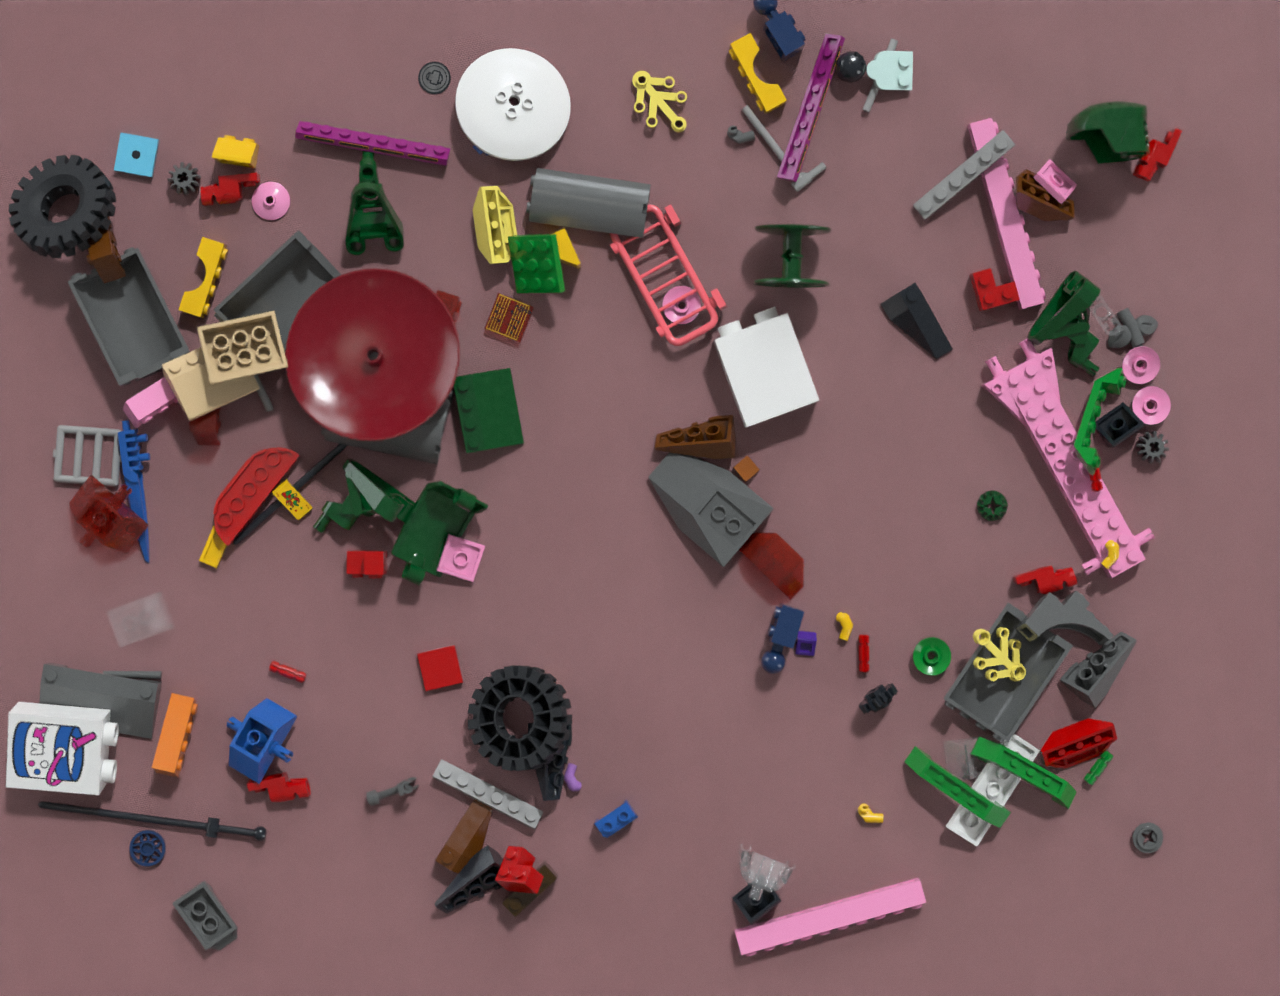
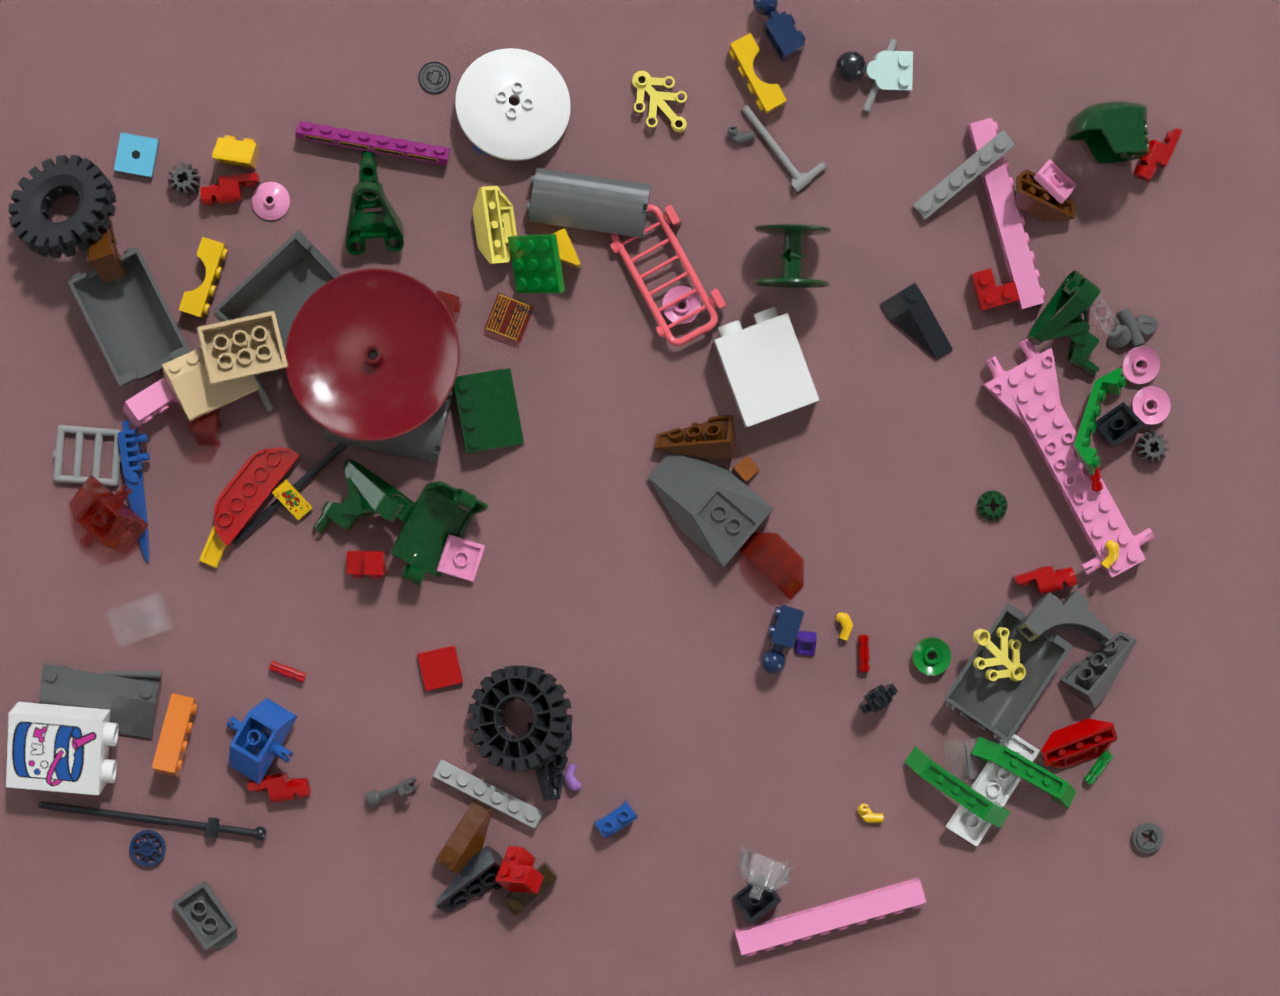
(811, 107): magenta plate -> none

